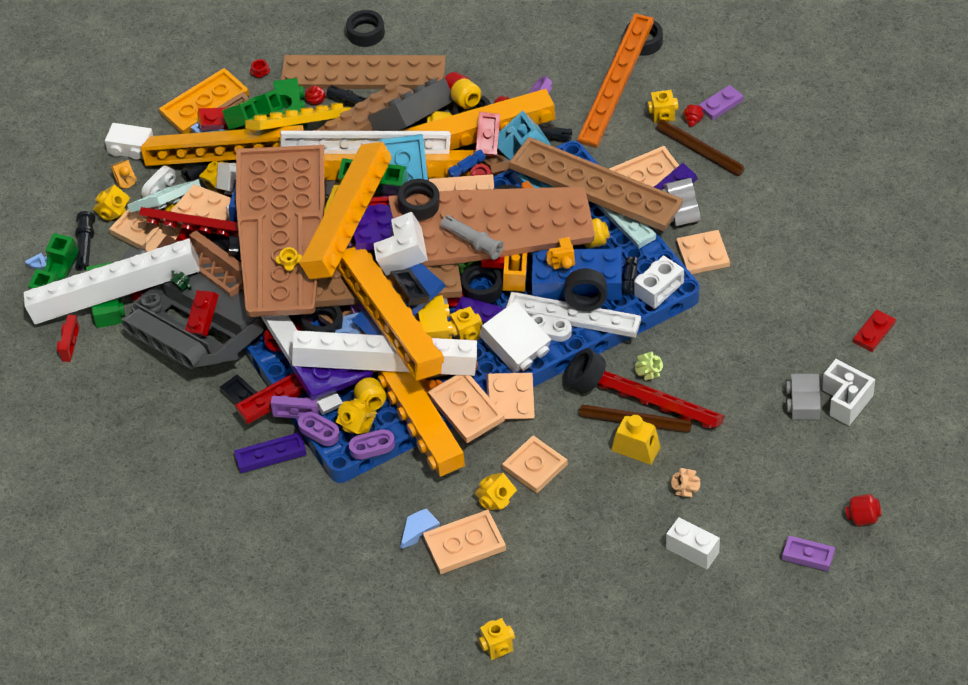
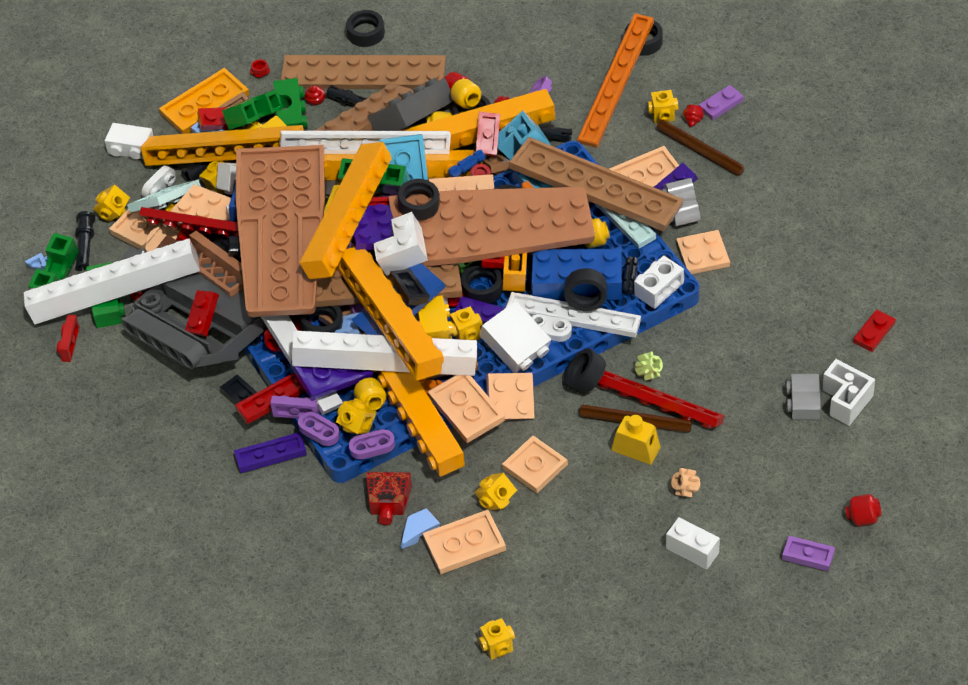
(123, 174): light orange piece -> none
(180, 280): dark green plate -> none
(288, 253): yellow plate -> none
(294, 117): yellow plate -> none
(388, 494): none -> red torso
(480, 240): light grey pin -> none
(561, 256): light orange piece -> none

